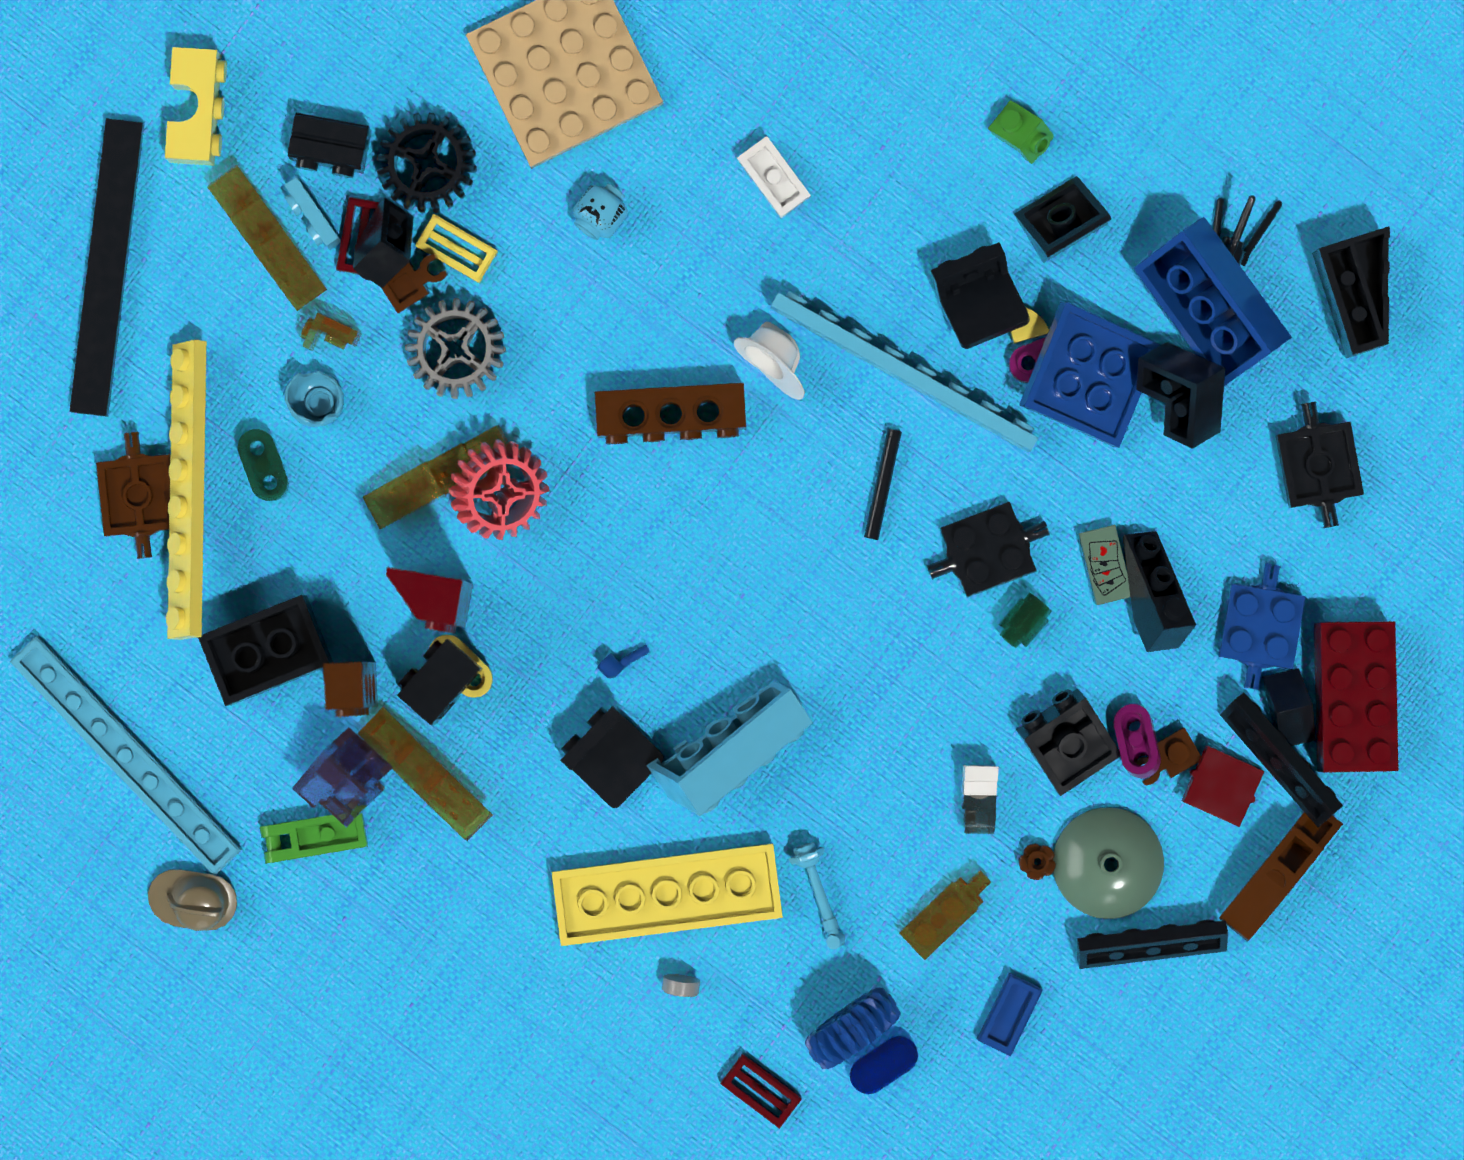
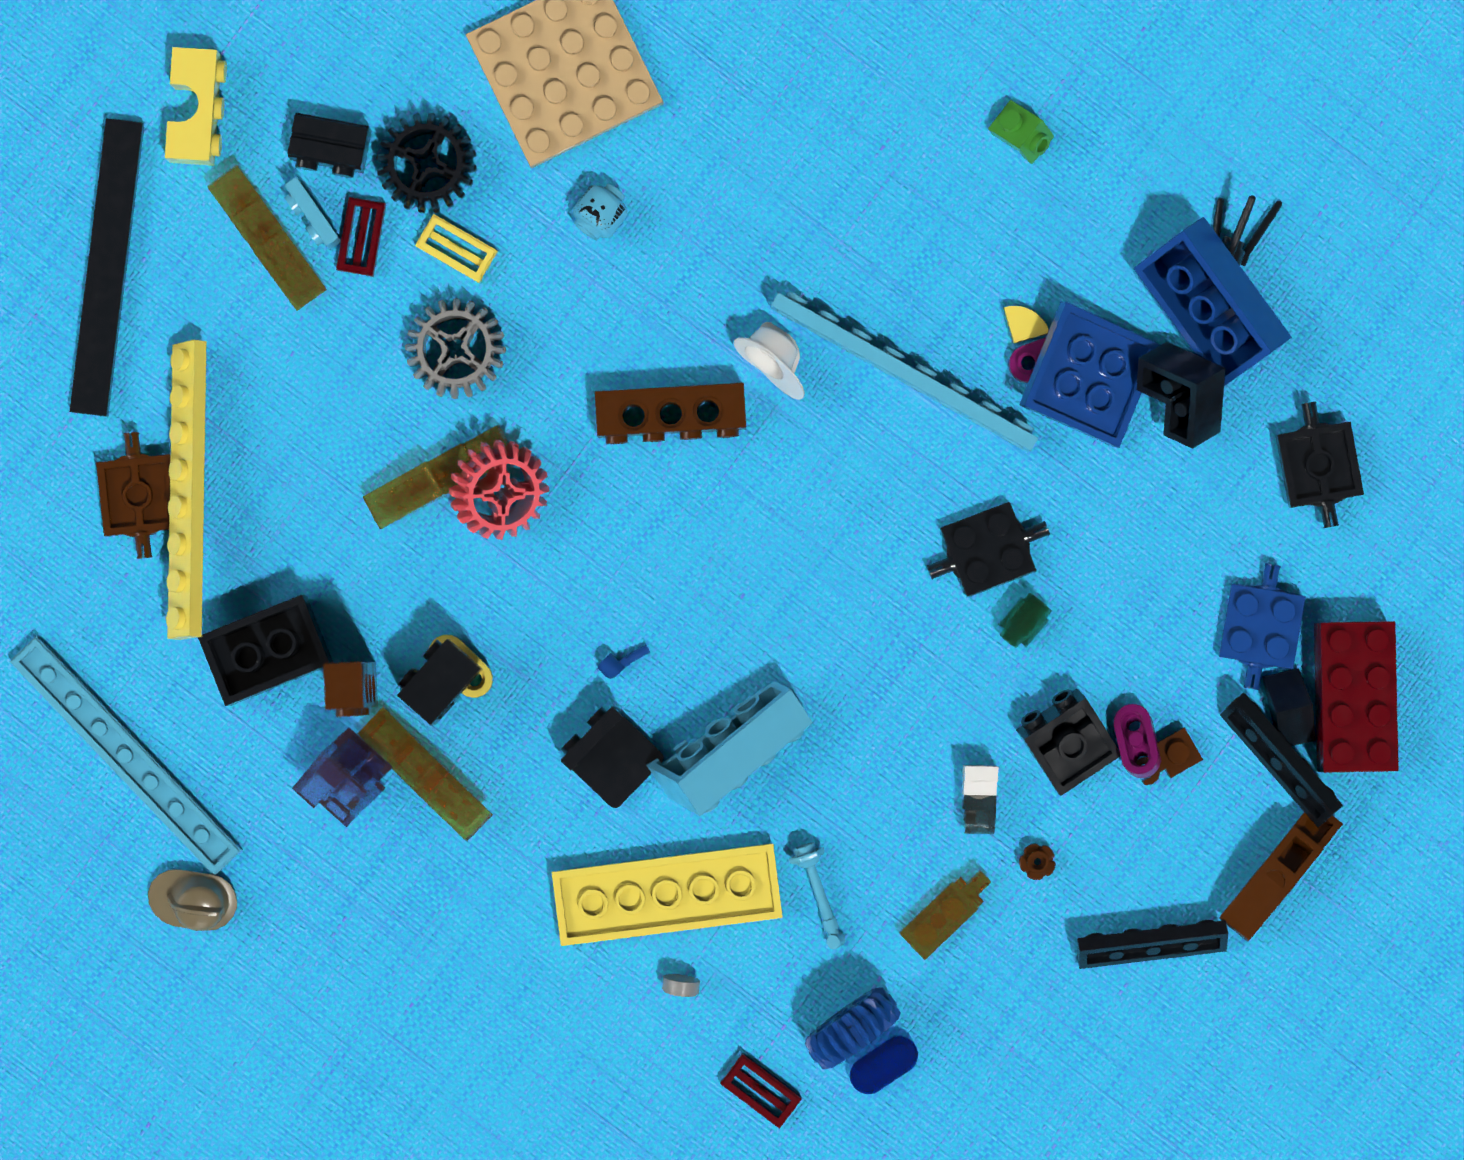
(264, 465): clear green plate -> none
(313, 837): bright green plate -> none
(314, 399): medium azure hair -> none
(336, 333): clear orange bracket -> none
(384, 244): black slope -> none
(409, 284): reddish brown plate -> none
(433, 598): dark red slope -> none
(773, 177): white plate -> none
(882, 484): black bar -> none
(979, 296): black bracket -> none
(1009, 1014): blue tile -> none
(1062, 218): black slope -> none
(1081, 859): sand green dish -> none
(1105, 564): sand green tile -> none
(1155, 594): black slope -> none
(1222, 786): dark red piece -> none
(1357, 289): black wedge -> none

